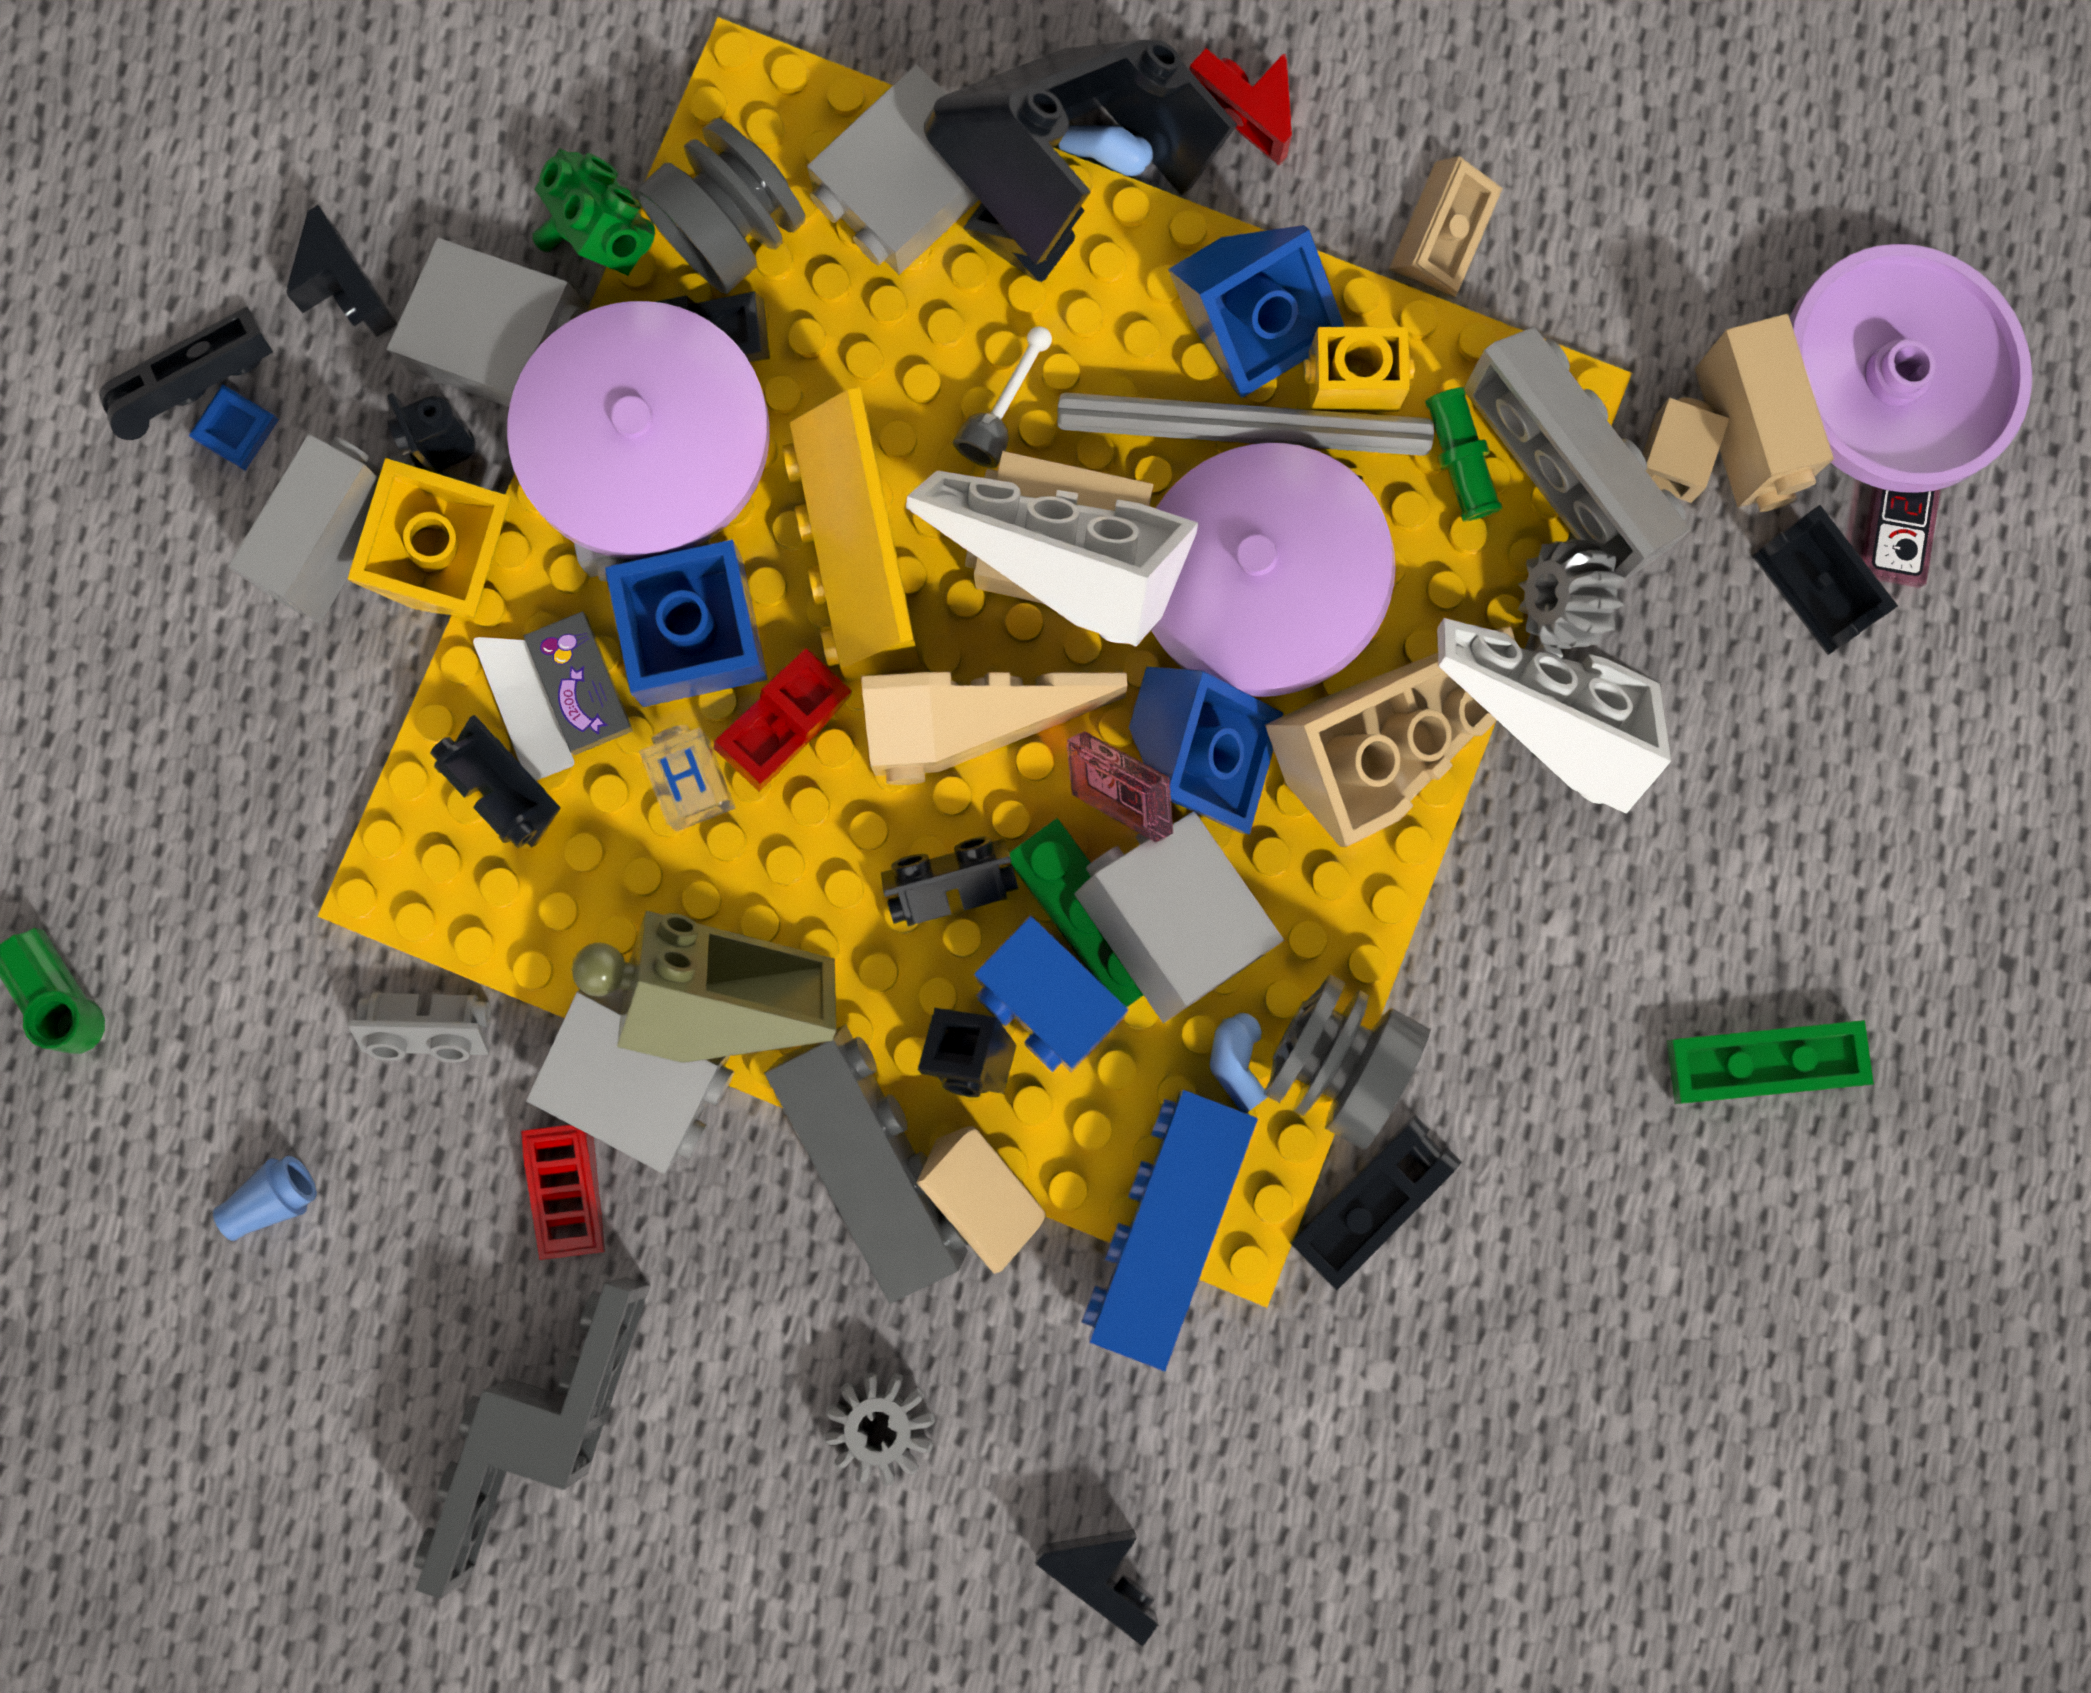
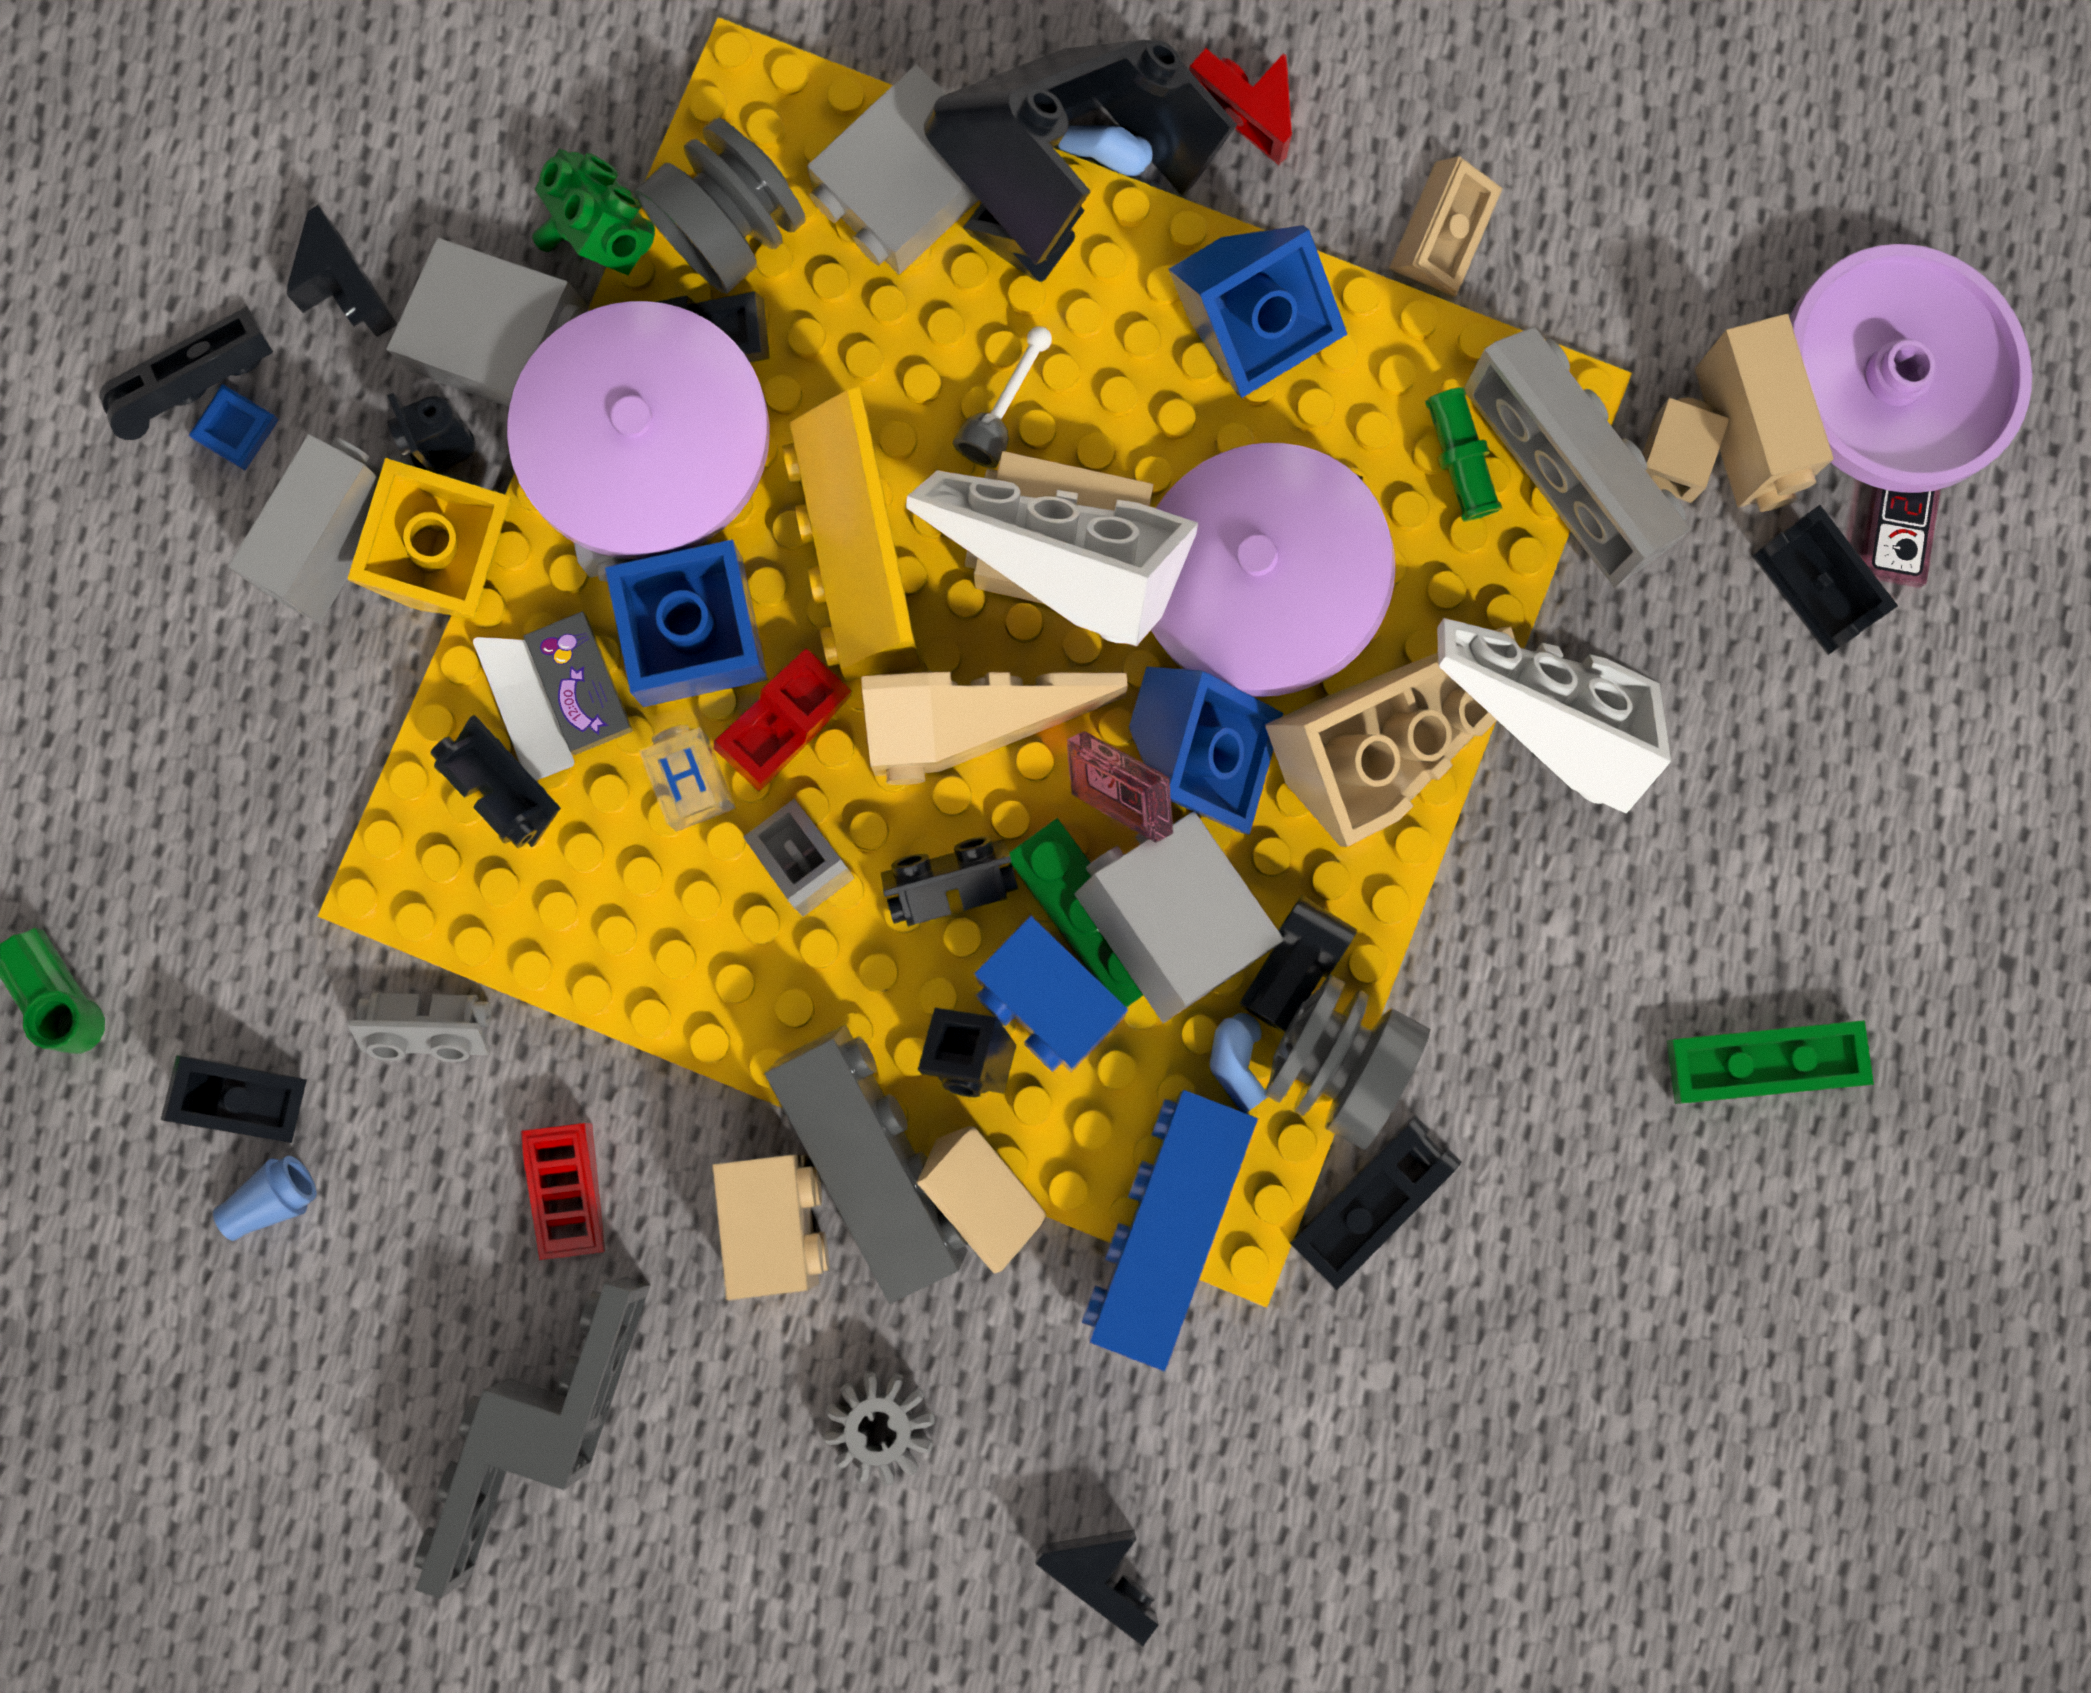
(233, 1098): none -> black slope
(622, 1095): light grey brick -> none
(710, 991): olive slope -> none
(769, 1226): none -> tan brick
(798, 858): none -> light grey slope
(1245, 423): light grey axle -> none
(1294, 967): none -> black piece
(1373, 353): yellow head -> none
(1571, 594): light grey gear -> none

